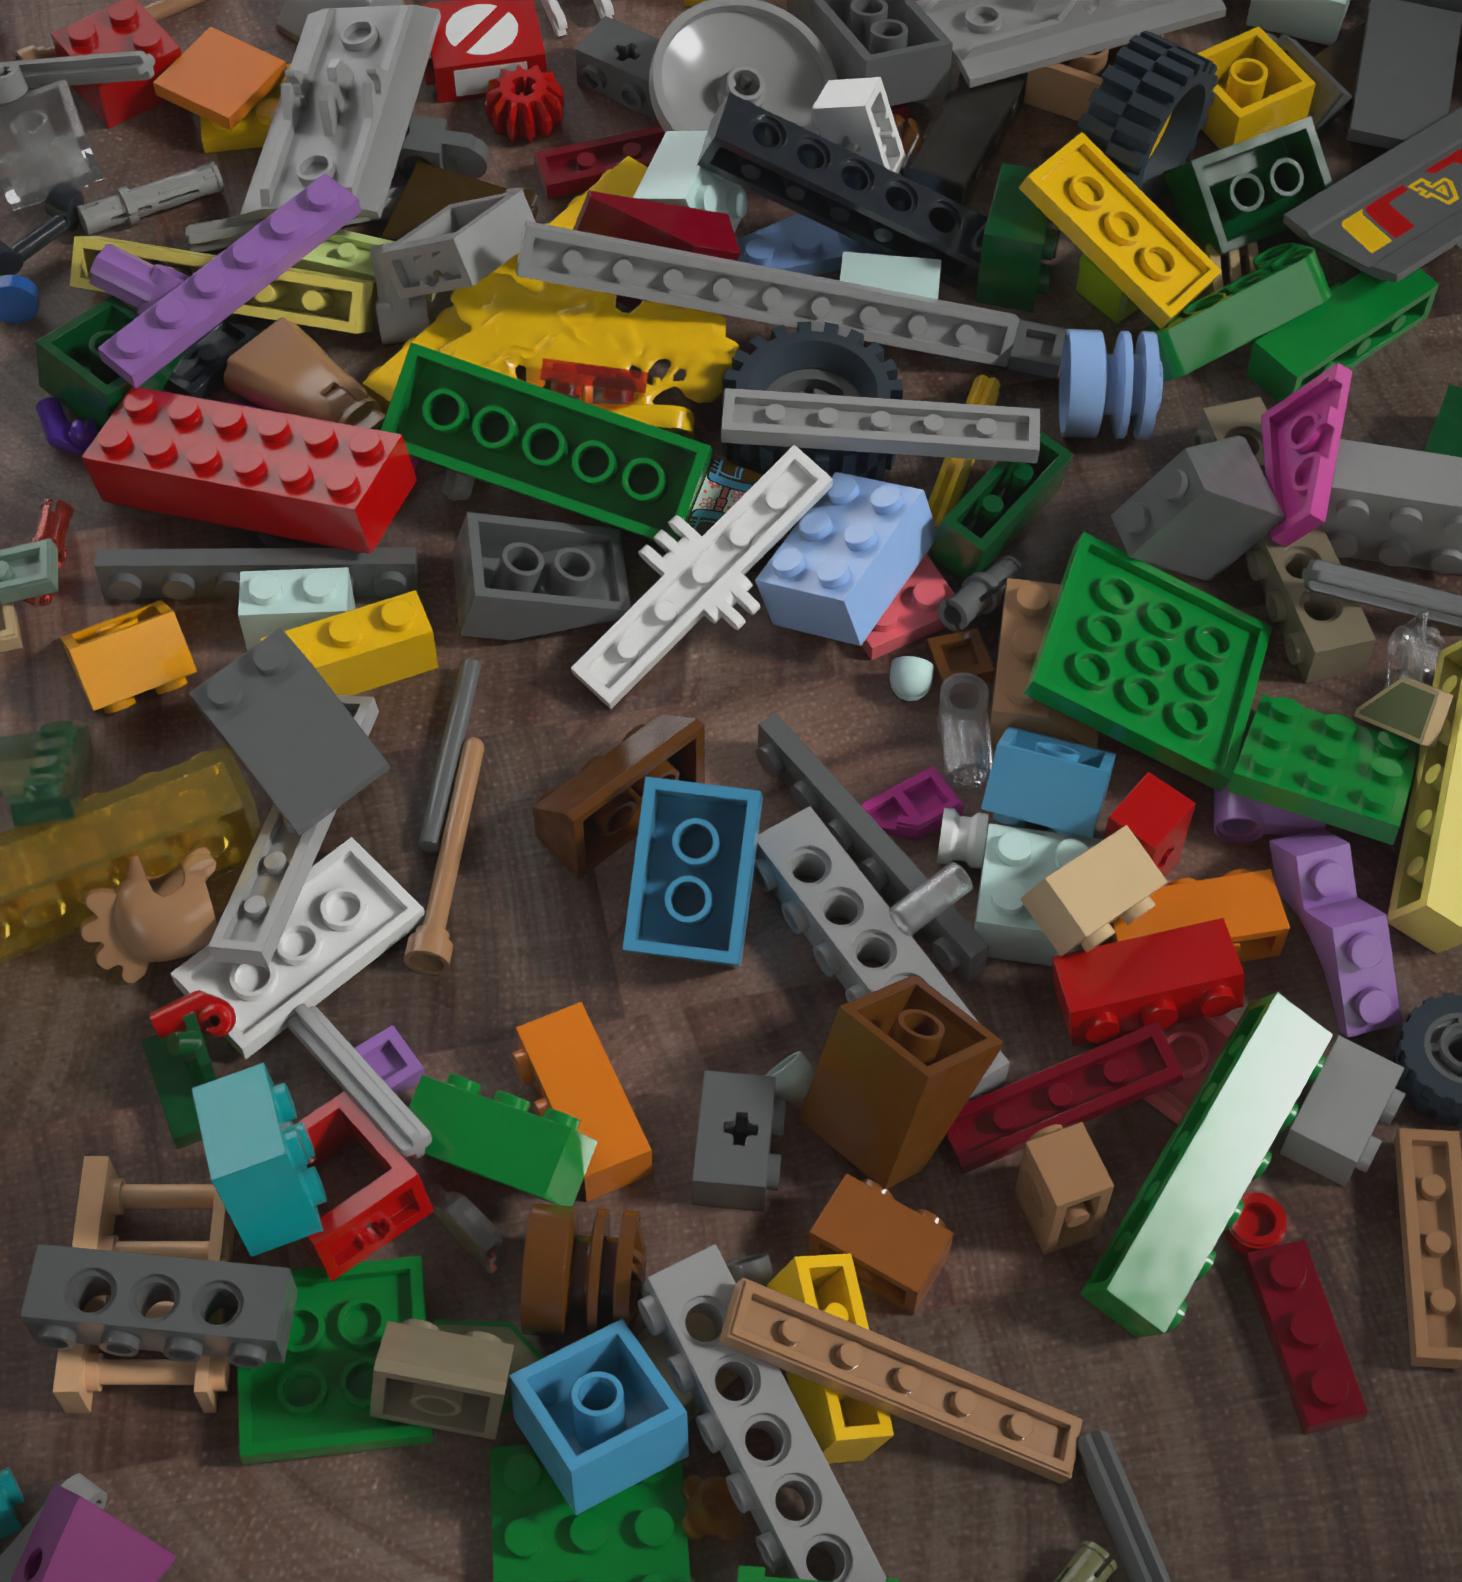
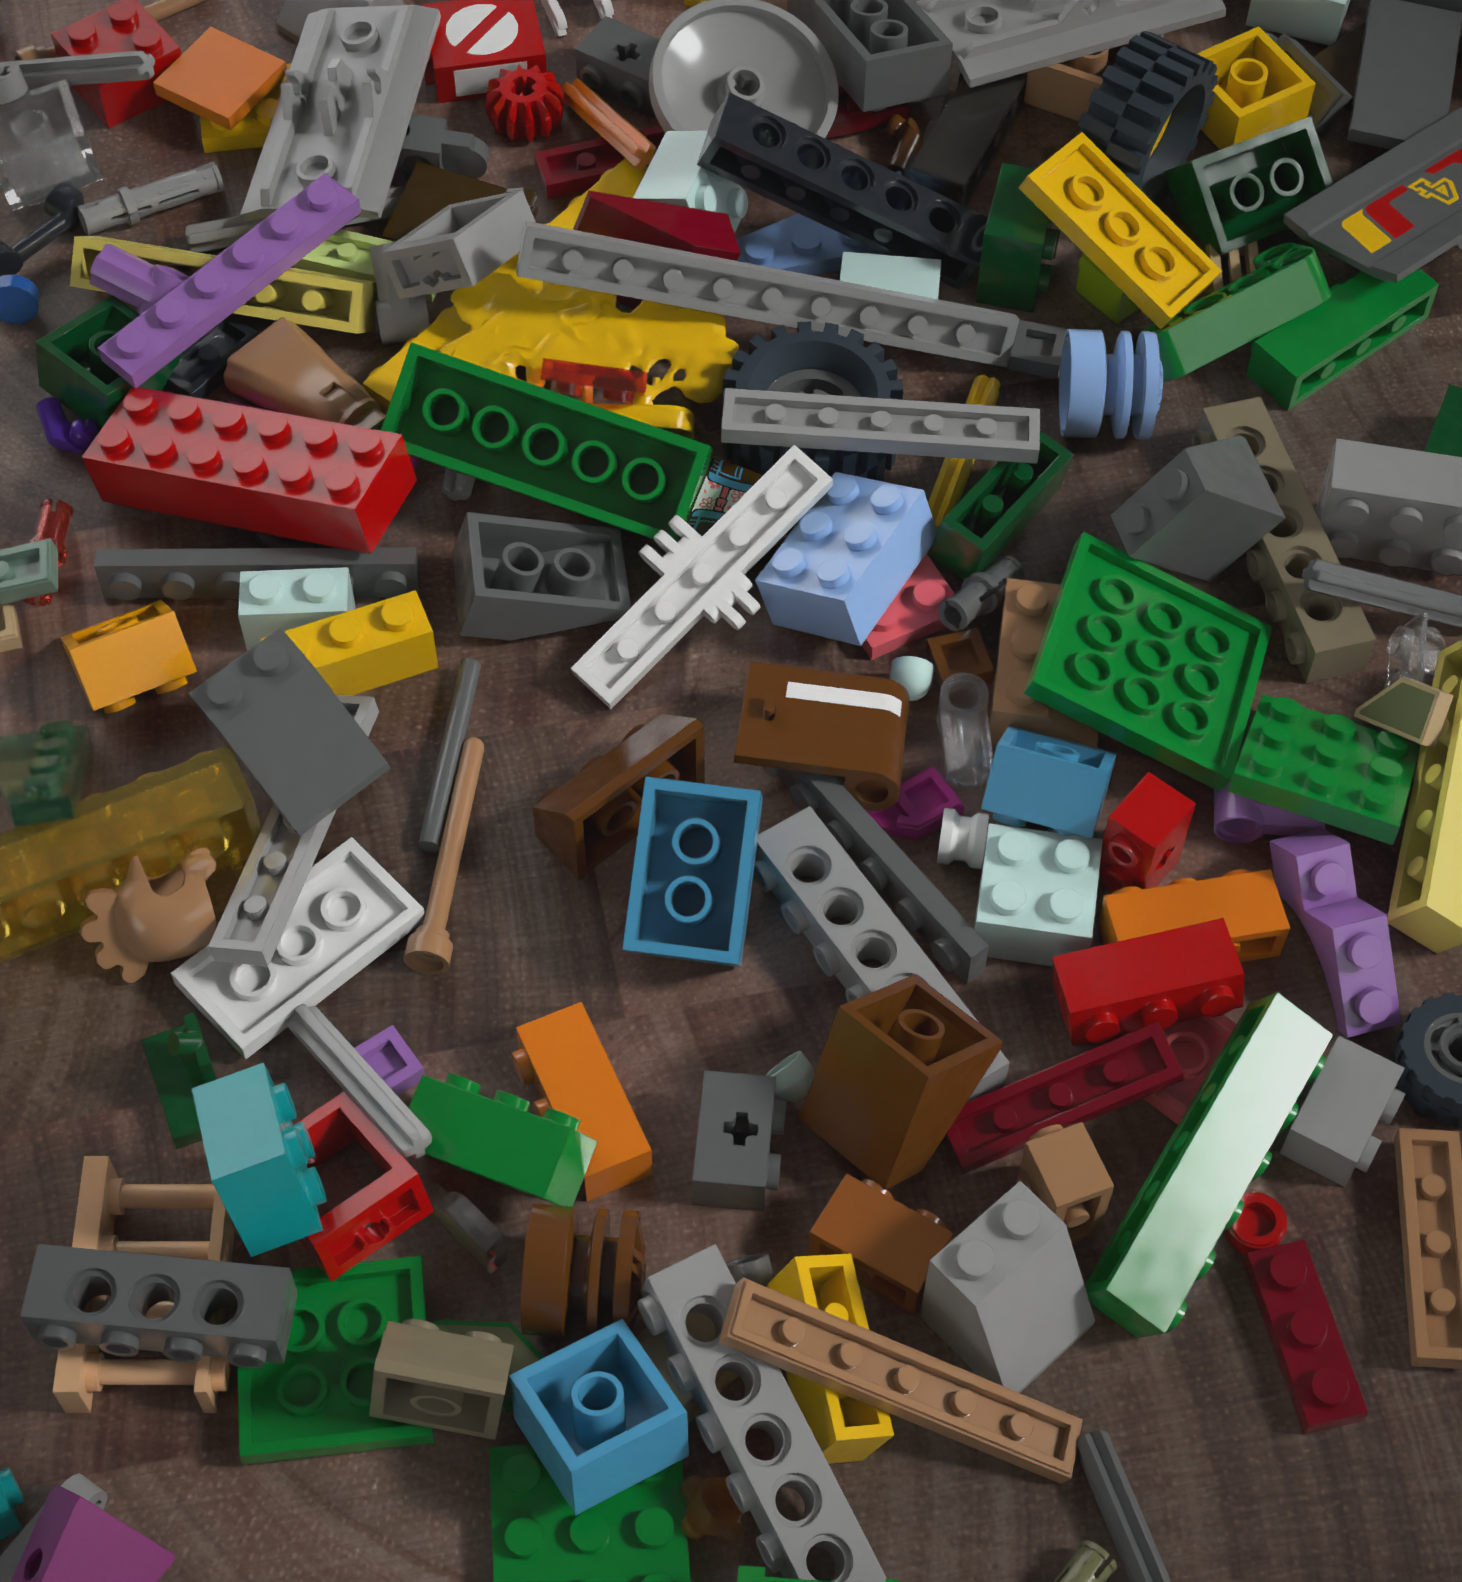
(213, 1015): red arm -> none
(608, 123): none -> orange axle
(826, 727): none -> reddish brown door
(860, 119): white brick -> none
(930, 899): clear axle -> none
(1008, 1291): none -> light grey slope
(1095, 890): tan brick -> none
(1302, 451): dark pink wing -> none

